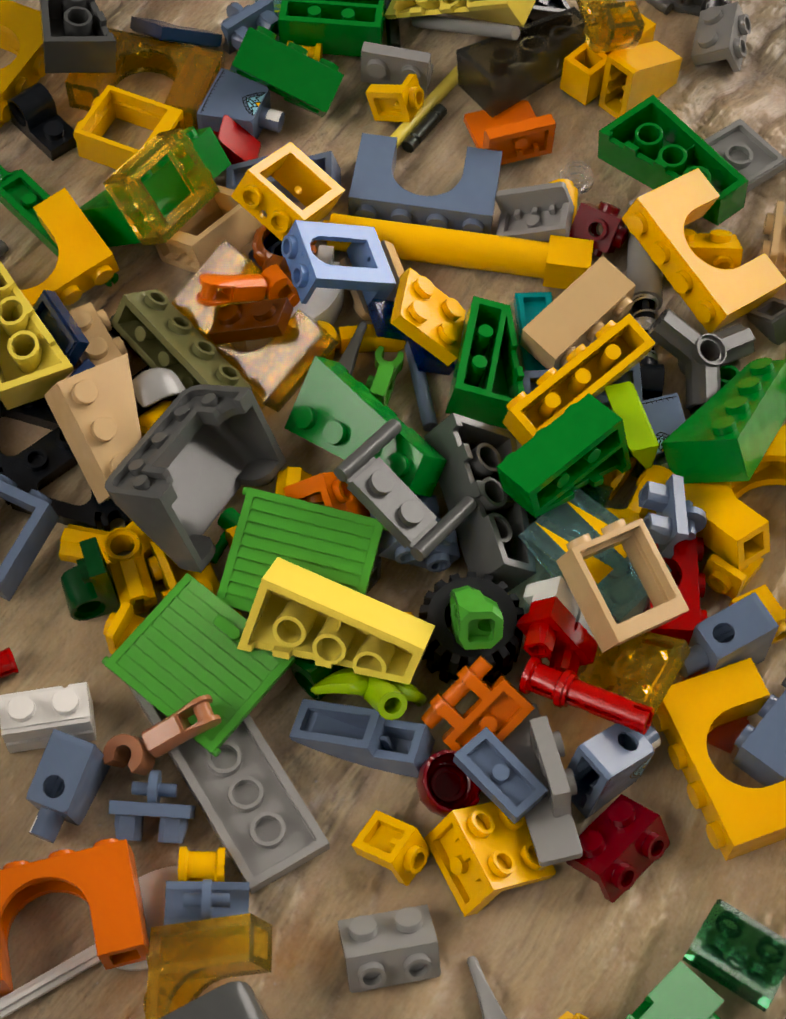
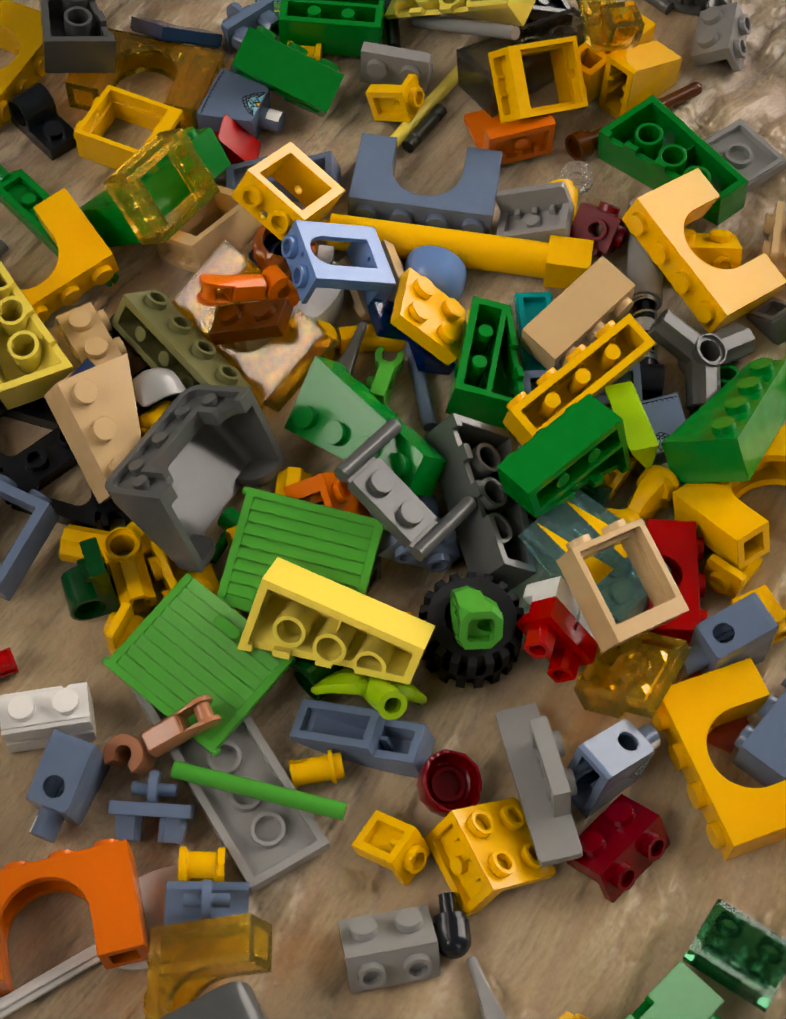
(61, 325): dark blue plate -> none
(259, 790): none -> bright green bar
(317, 769): none -> yellow pin
(440, 267): none -> medium blue helmet
(451, 928): none -> black cylinder
(498, 706): orange plate -> none
(500, 775): sand blue plate -> none
(511, 83): none -> yellow window
(567, 690): red pin -> none
(583, 143): none -> reddish brown piece
(674, 517): sand blue hips -> none

